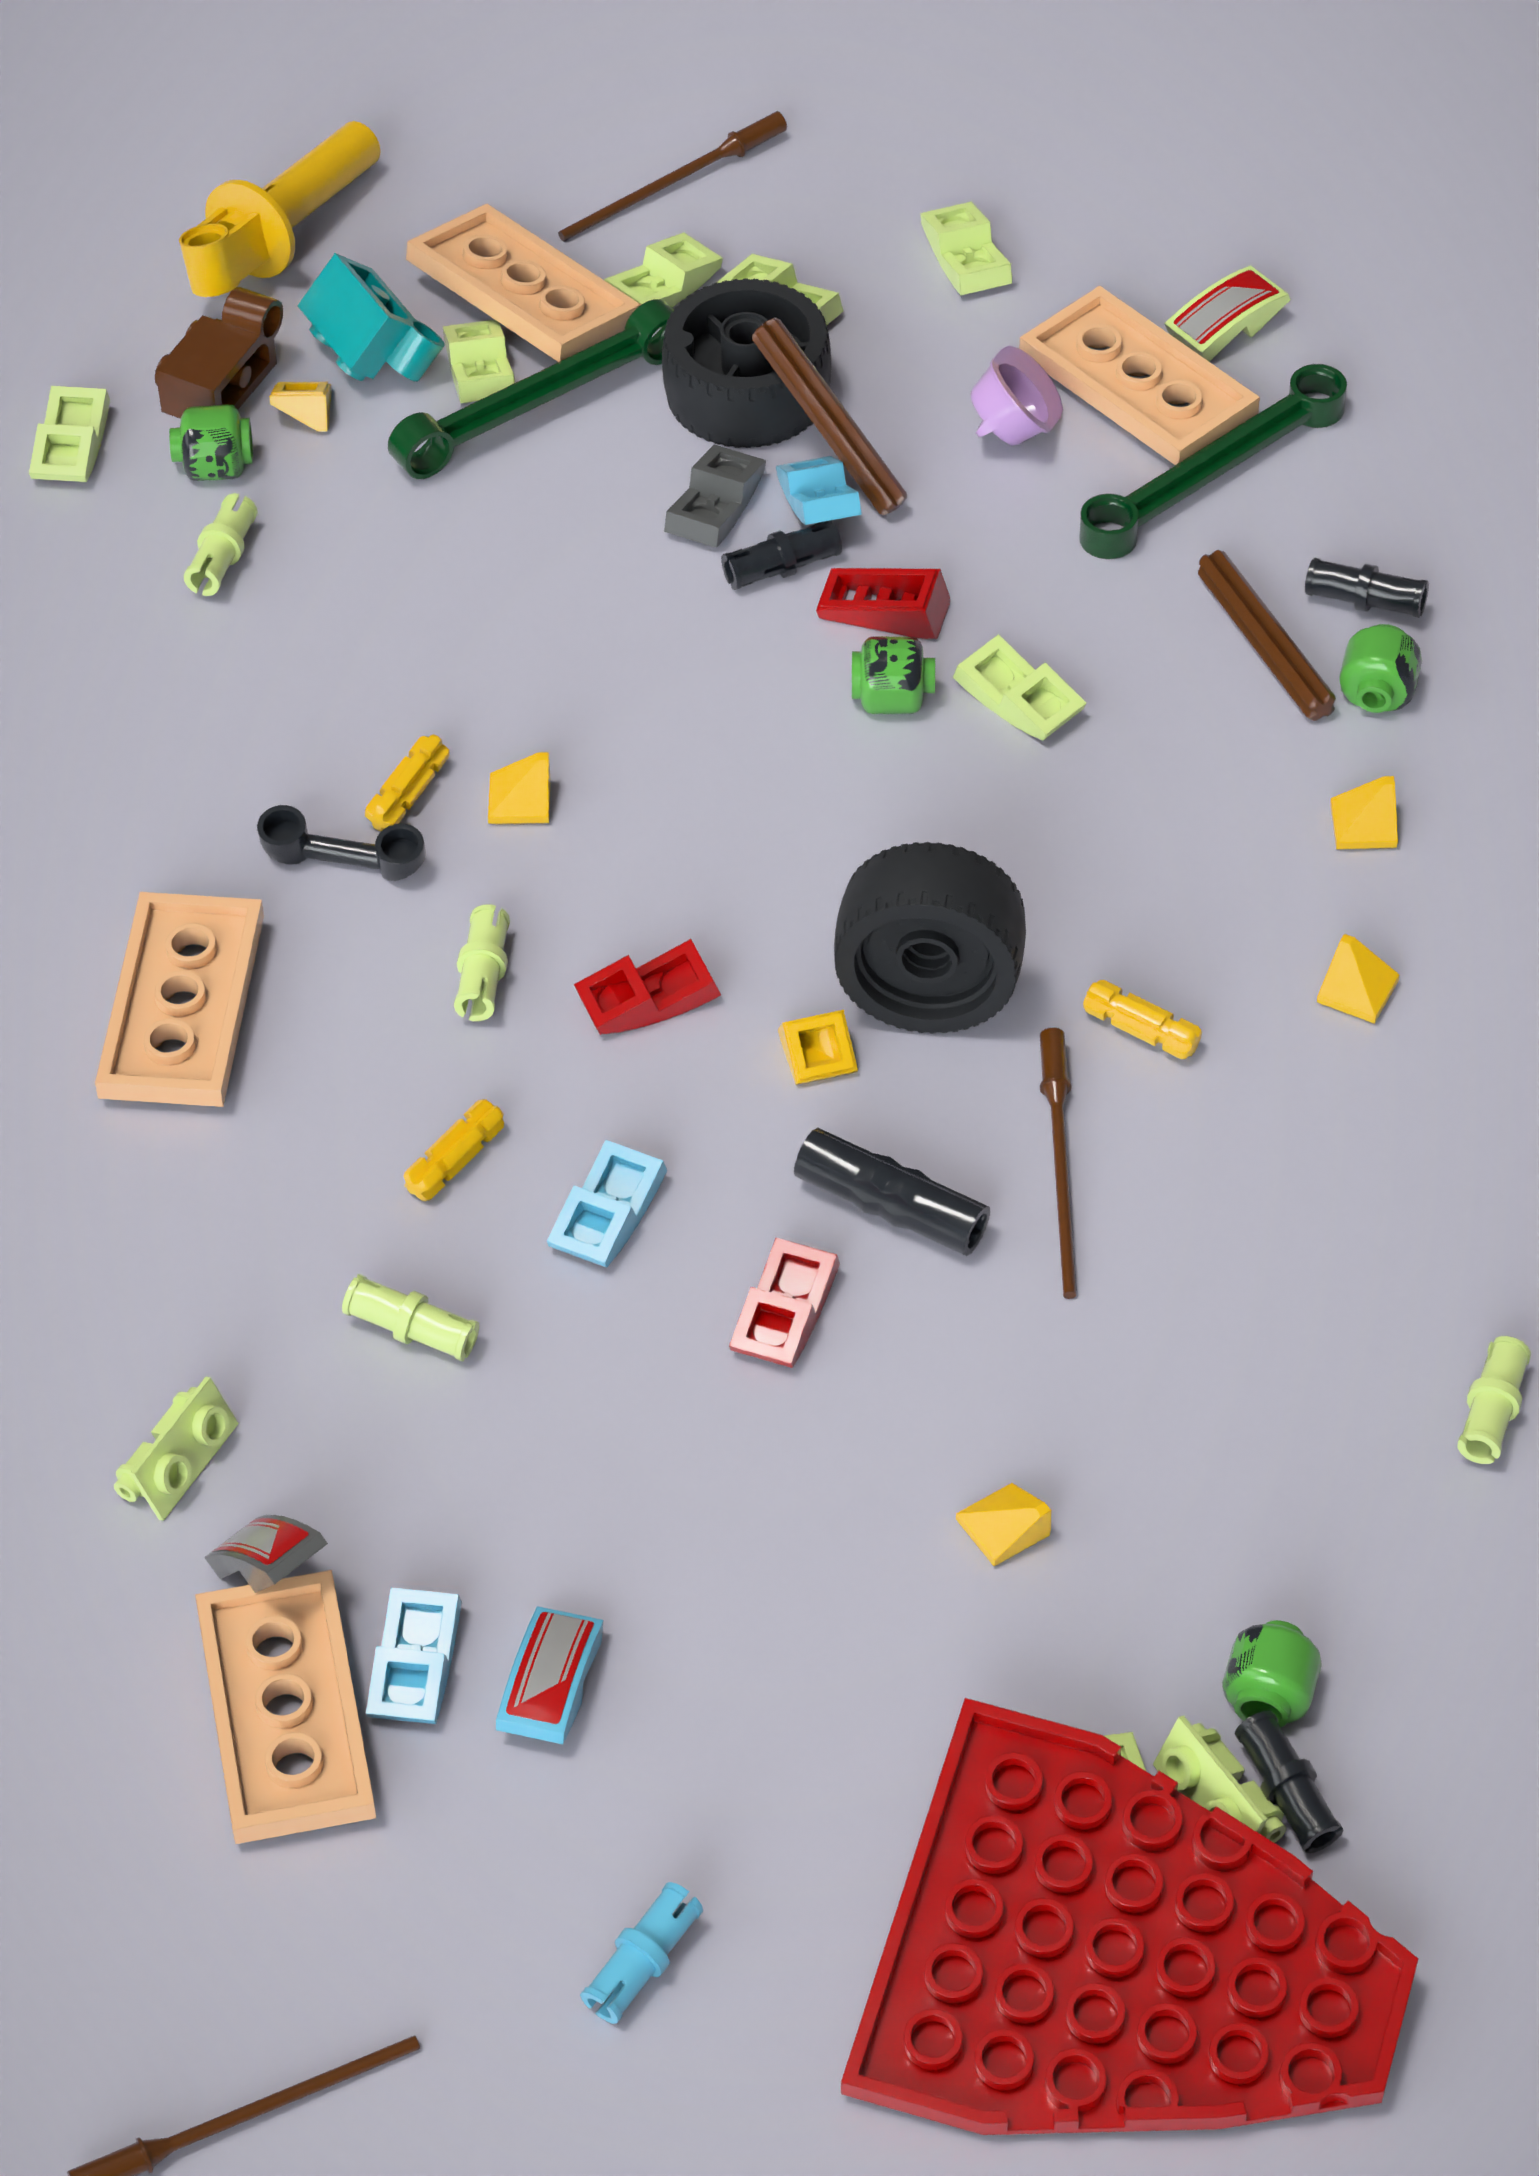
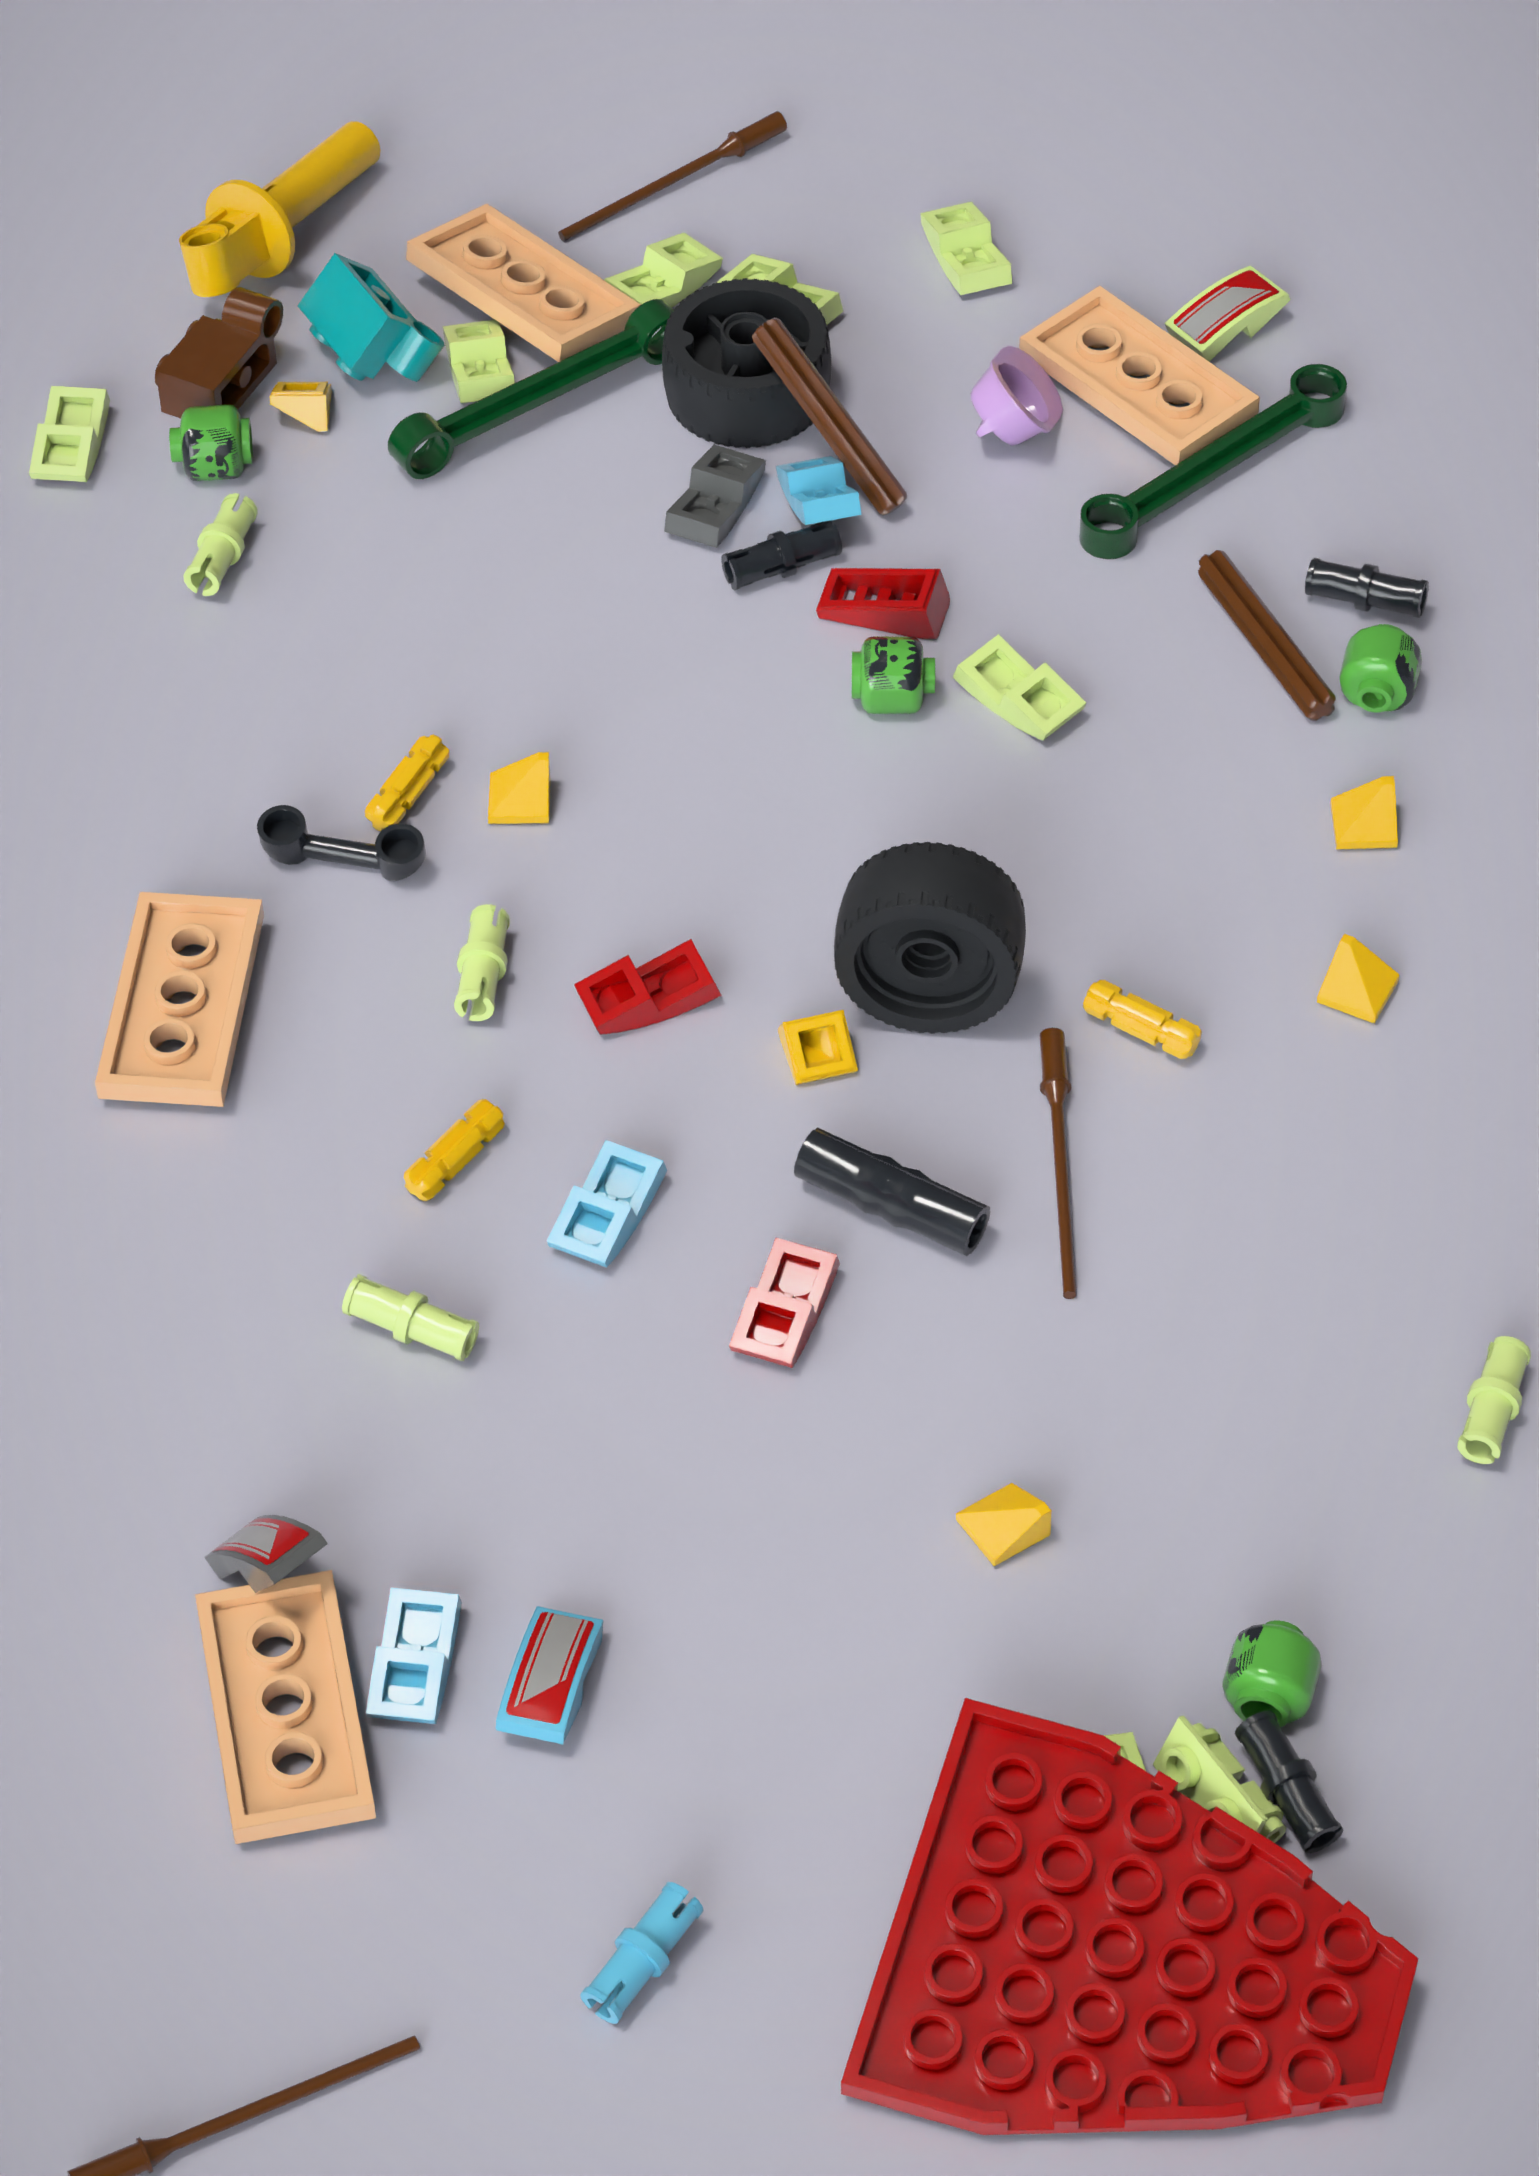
(182, 1448): yellowish green hinge -> none

